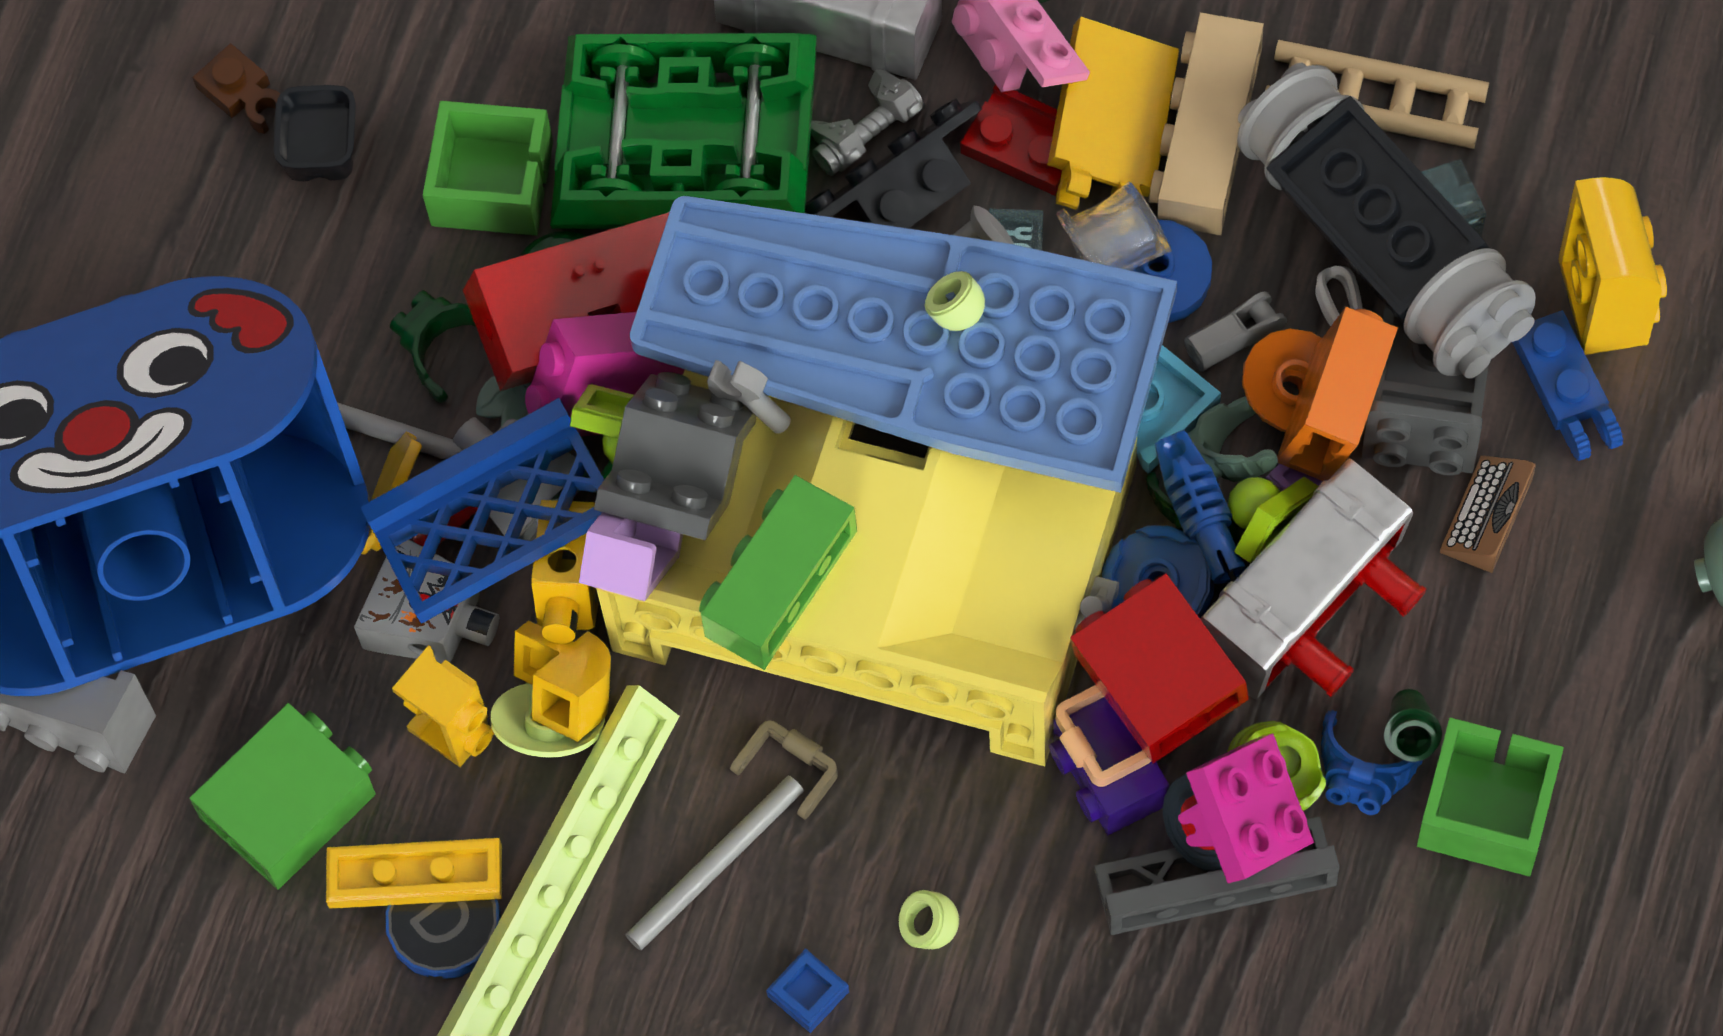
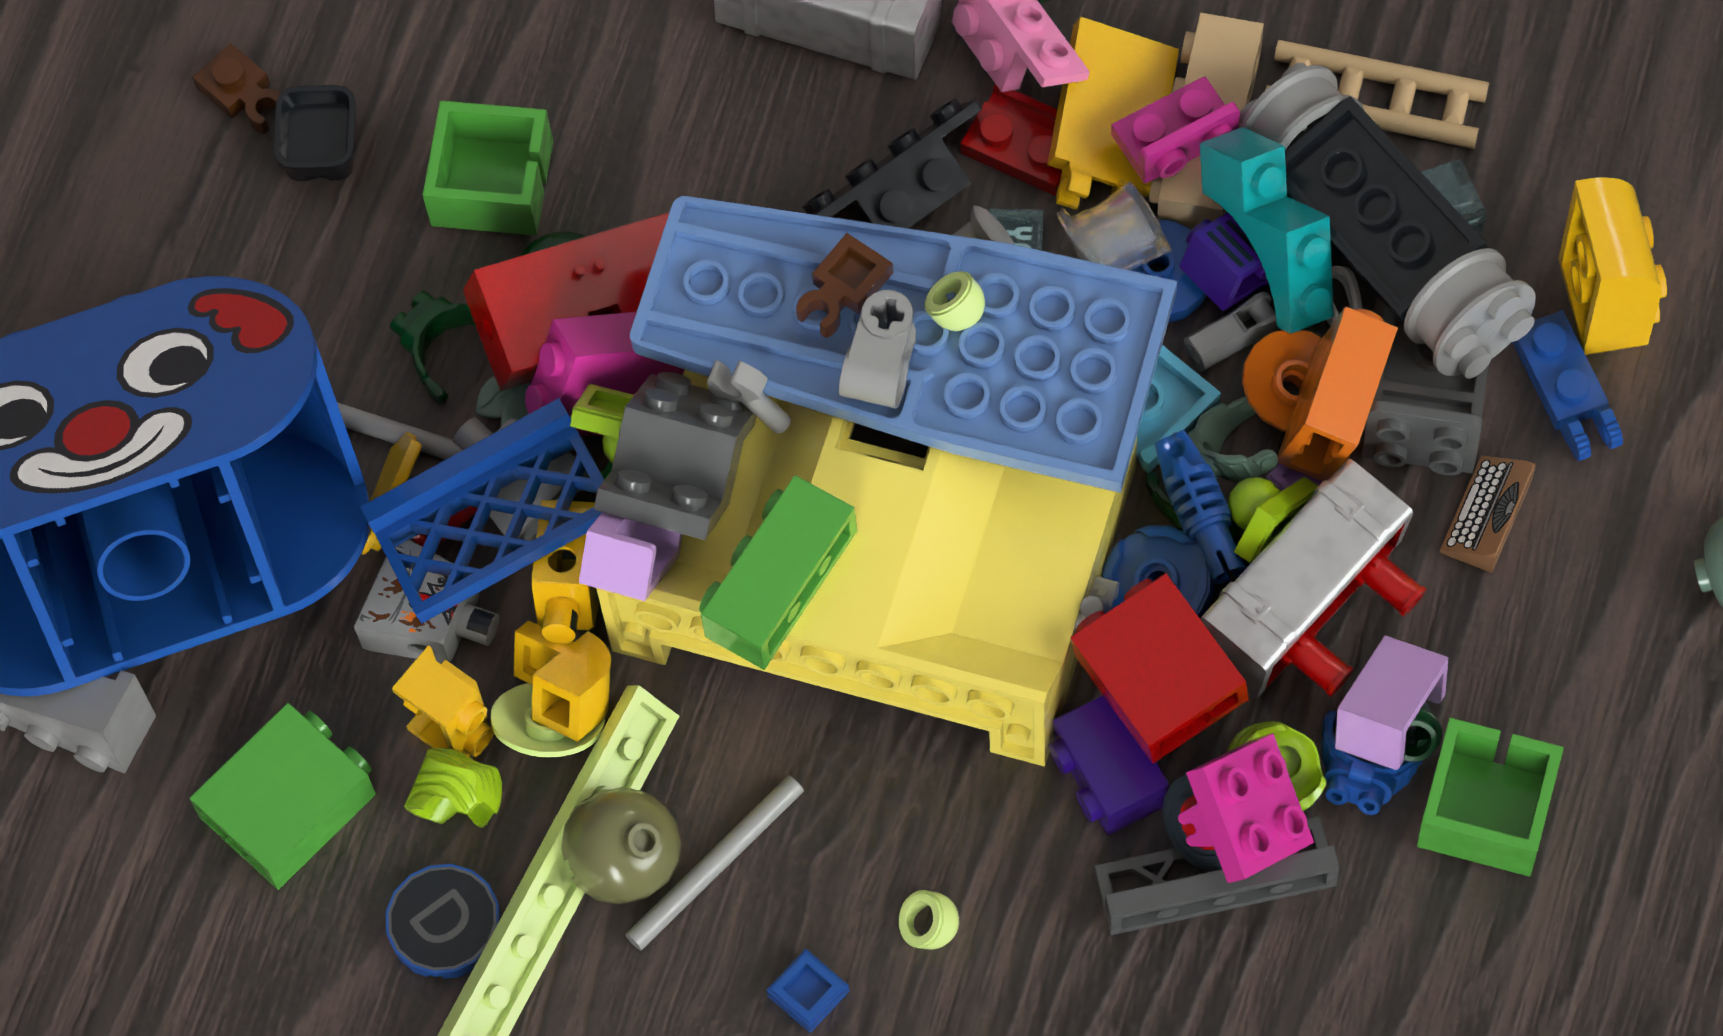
(414, 873): yellow tile -> none
(455, 784): none -> lime hair
(621, 845): none -> olive cylinder
(685, 133): green piece -> none
(800, 747): dark tan piece -> none
(844, 142): light grey piece -> none
(844, 279): none -> reddish brown plate
(880, 357): none -> light grey piece
(1080, 748): light nougat piece -> none
(1170, 130): none -> dark pink bracket
(1222, 261): none -> dark purple brick
(1290, 238): none -> teal arch
(1387, 699): none -> lavender panel

